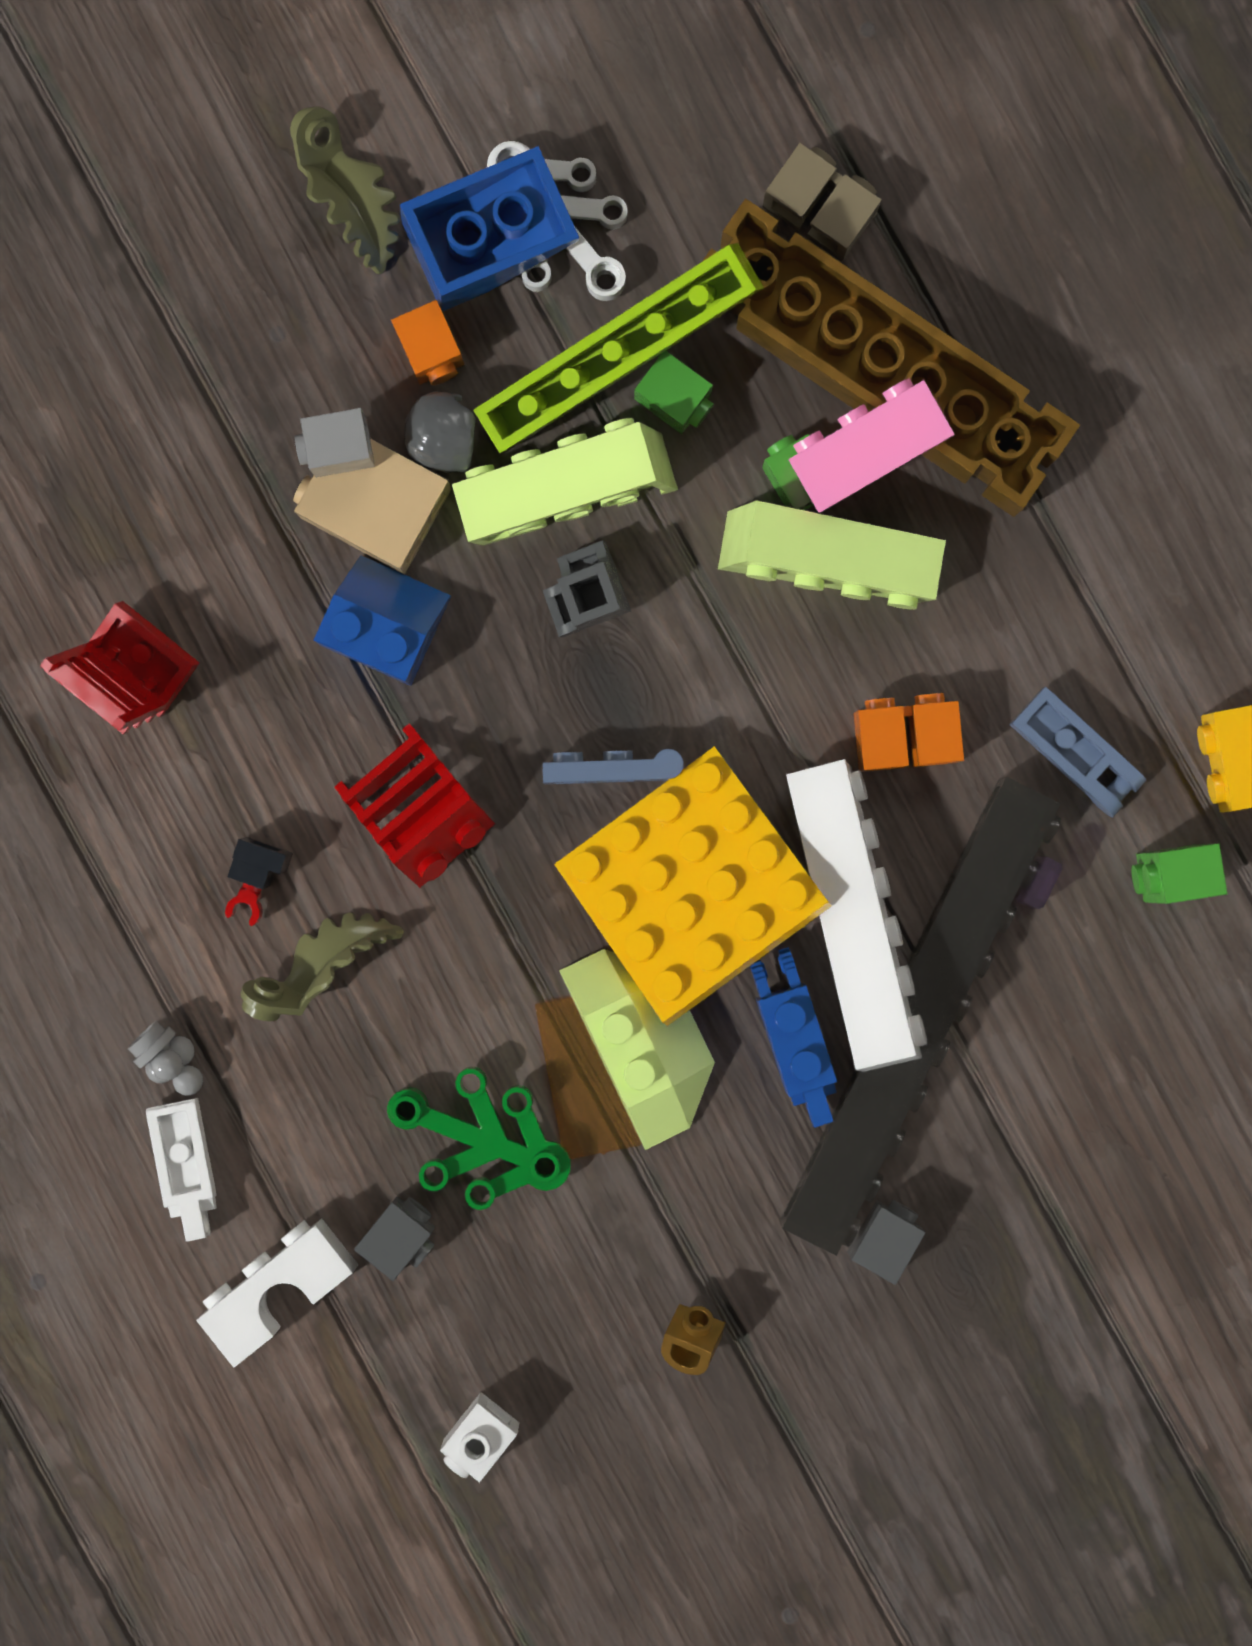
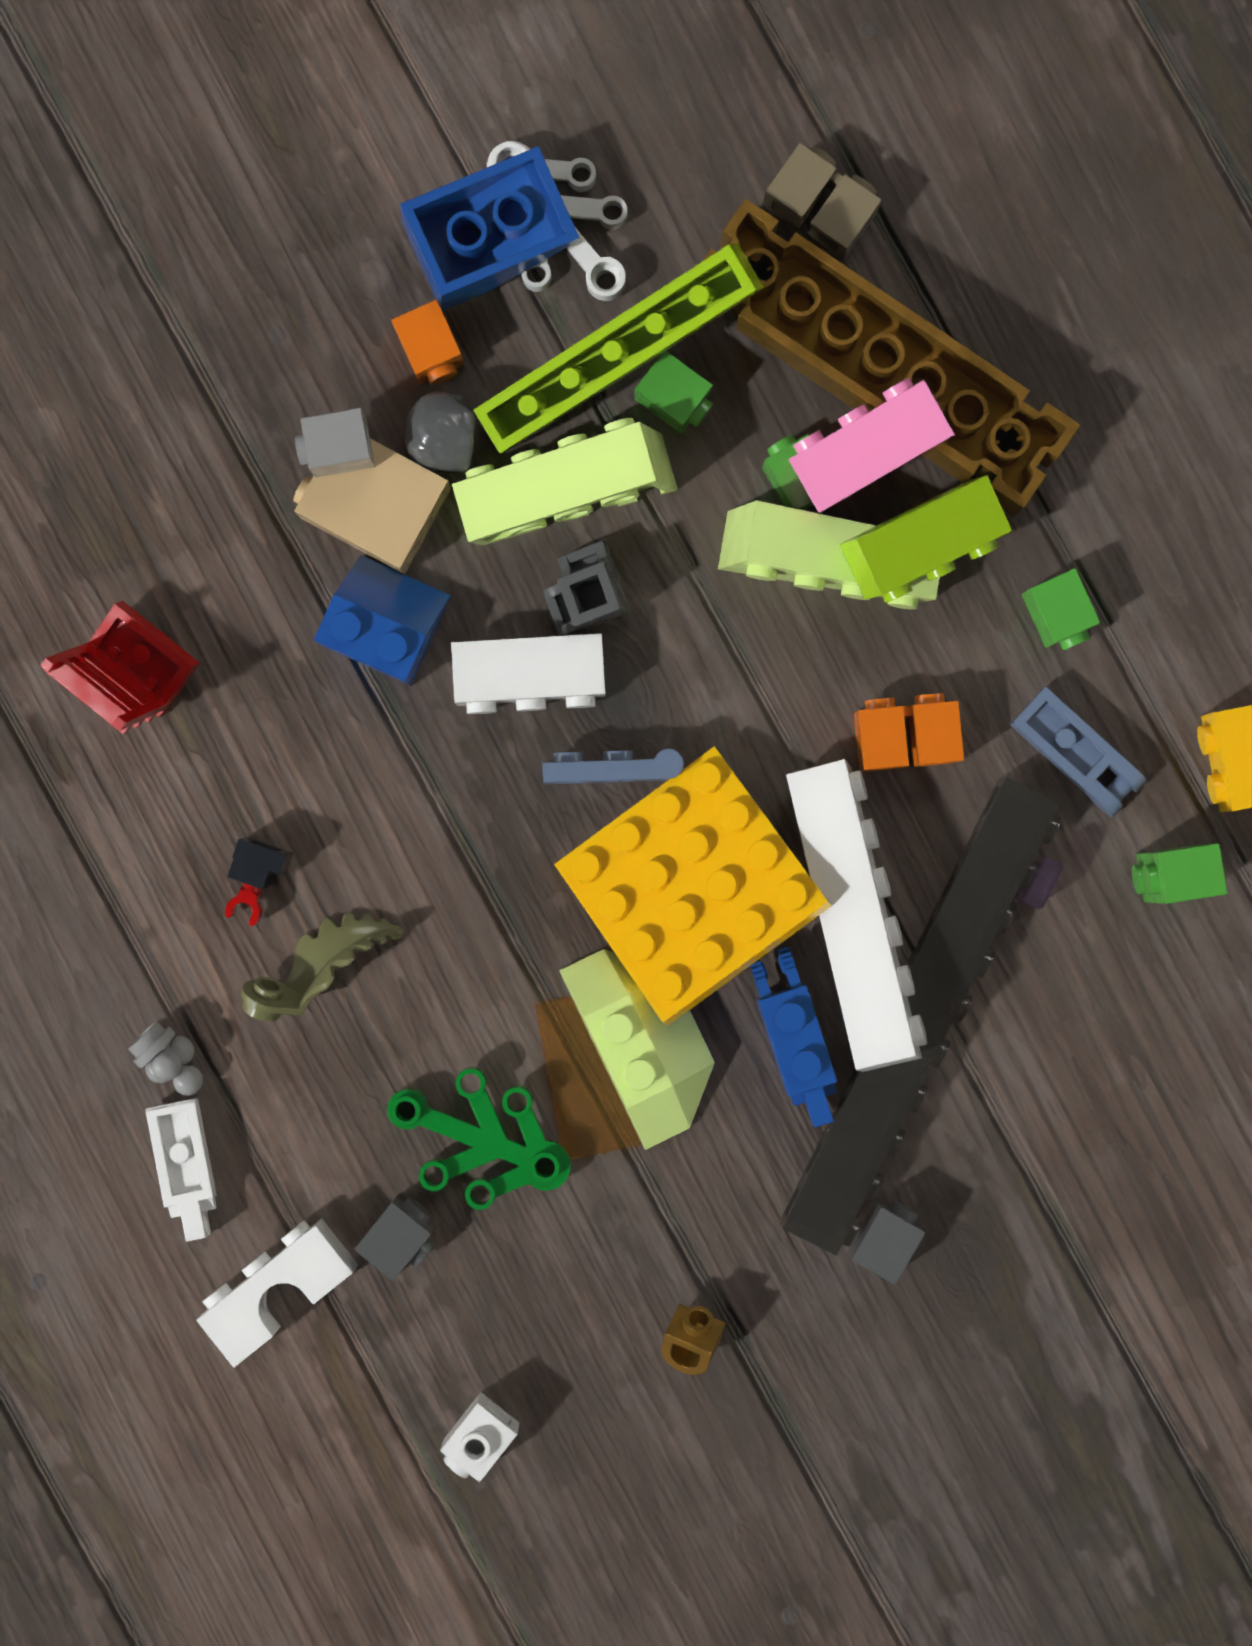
(346, 186): olive plant -> none
(432, 827): red plate -> none
(528, 672): none -> white brick
(926, 540): none -> lime brick
(1061, 610): none -> bright green brick

